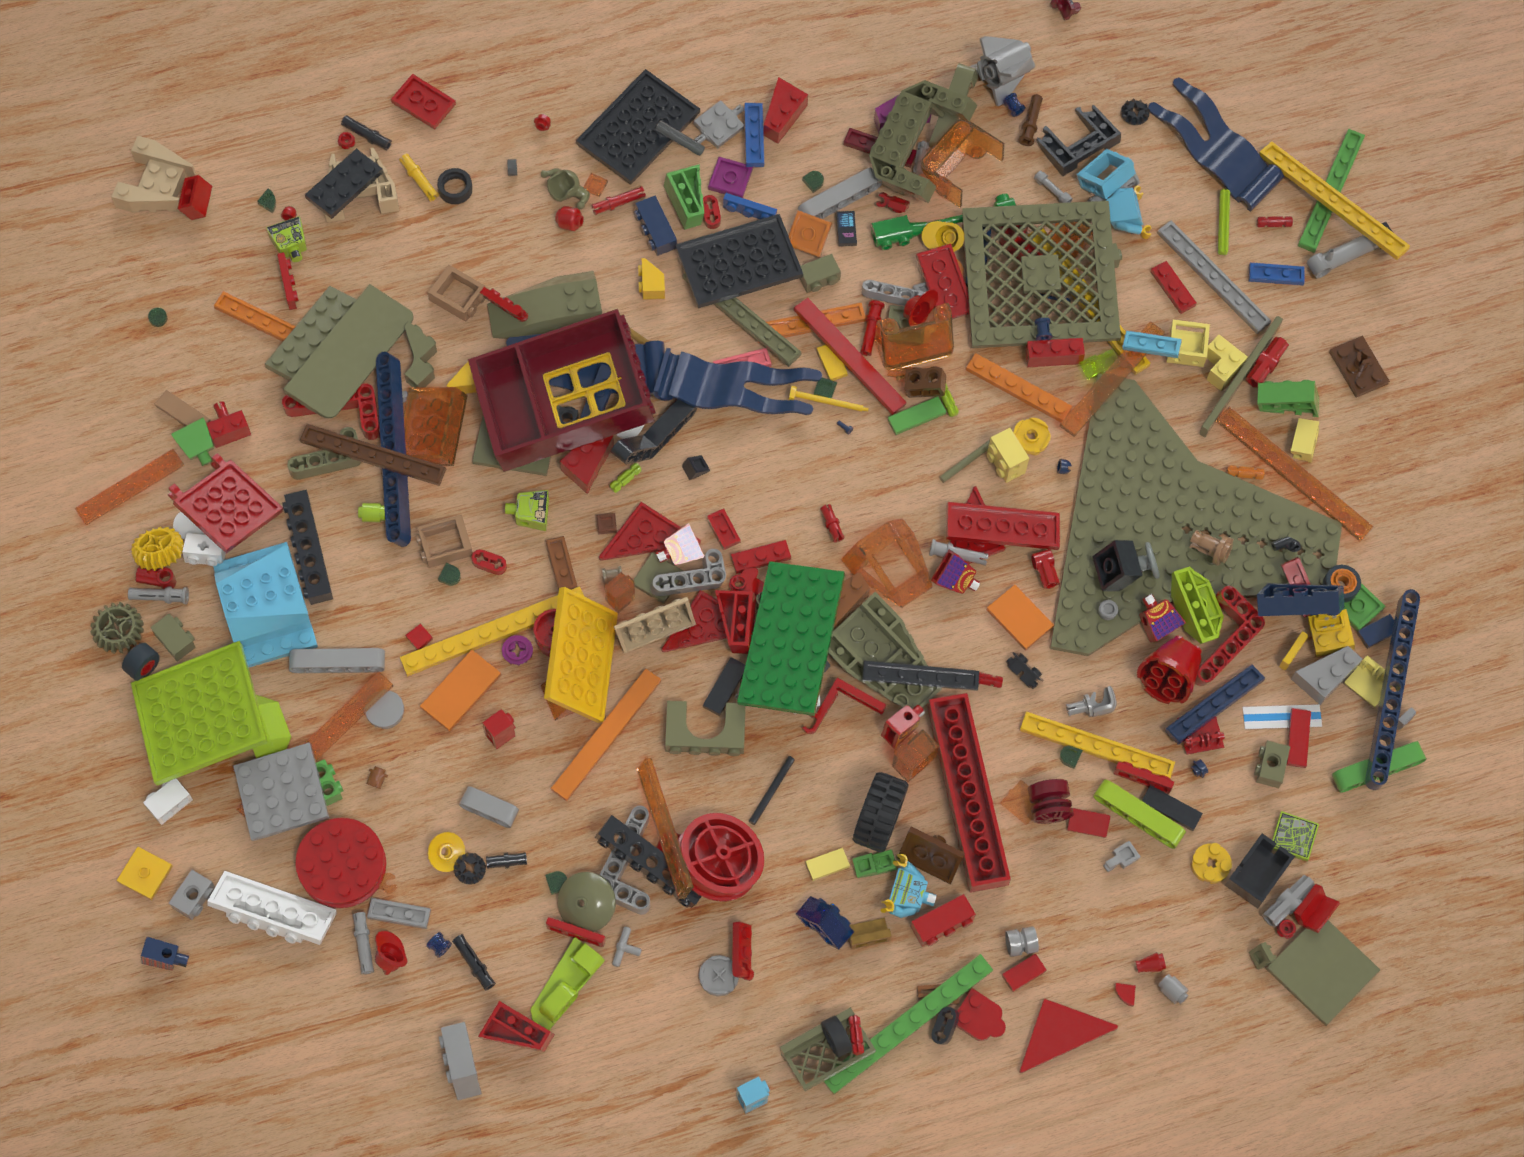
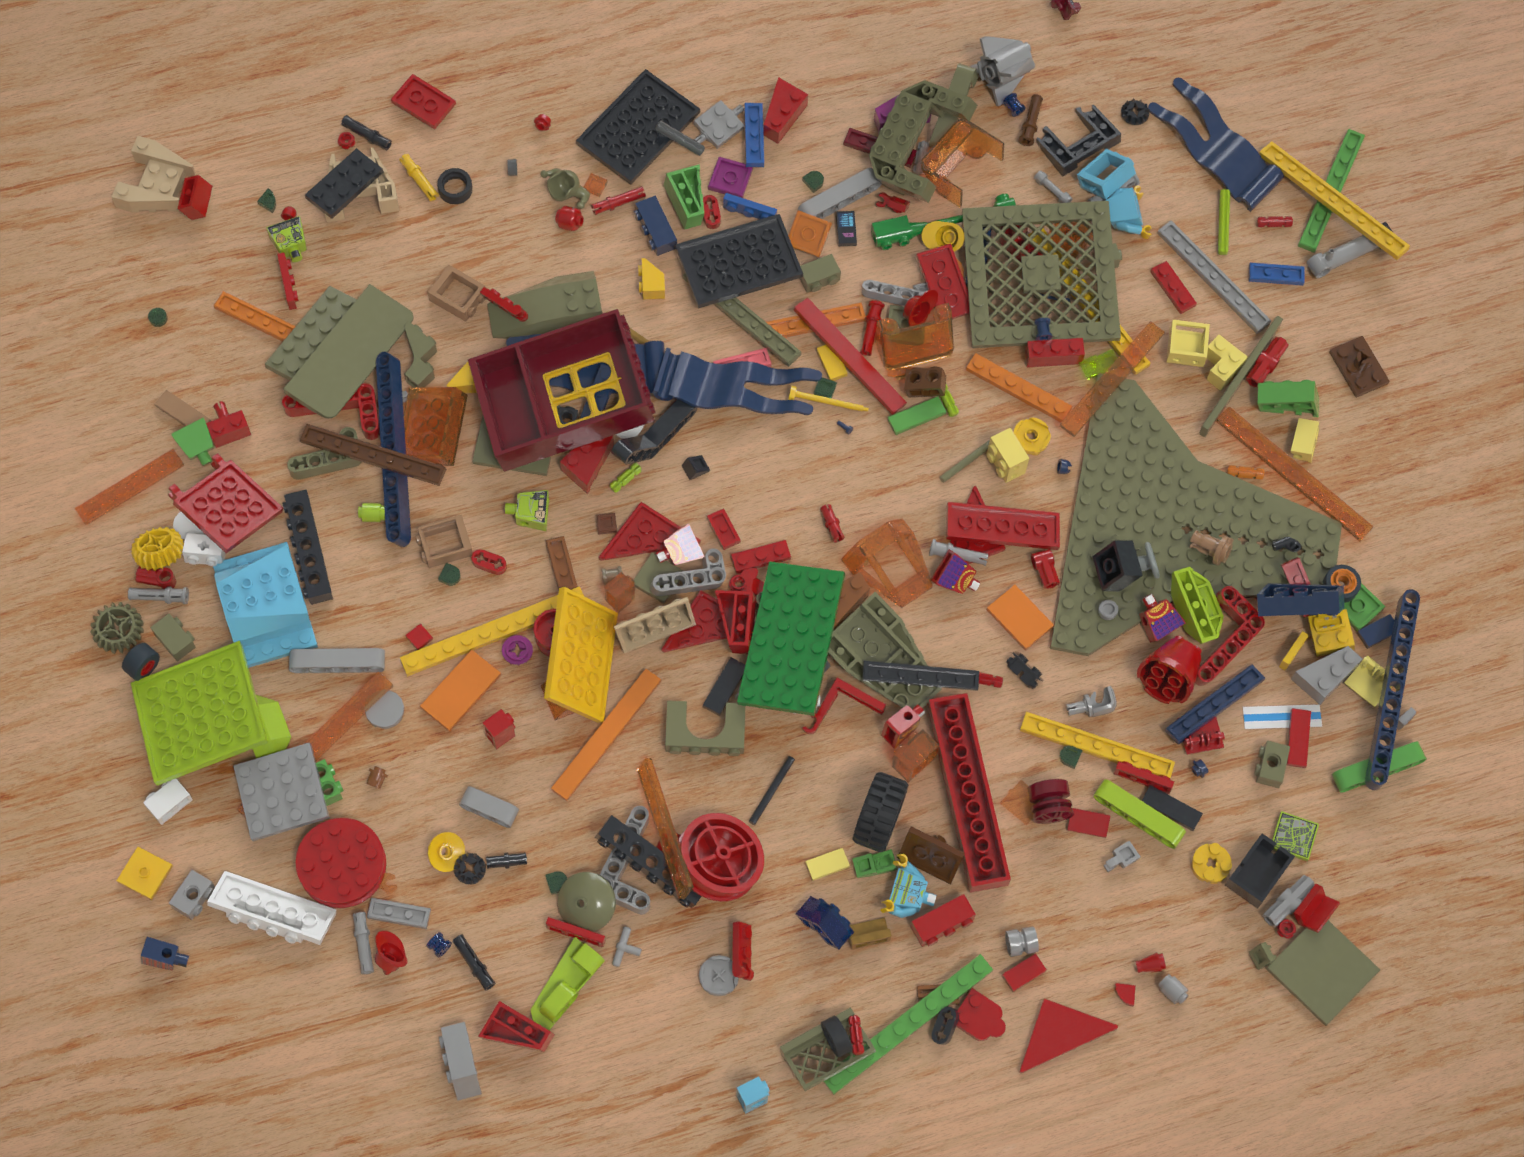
(1152, 344): medium azure tile -> none

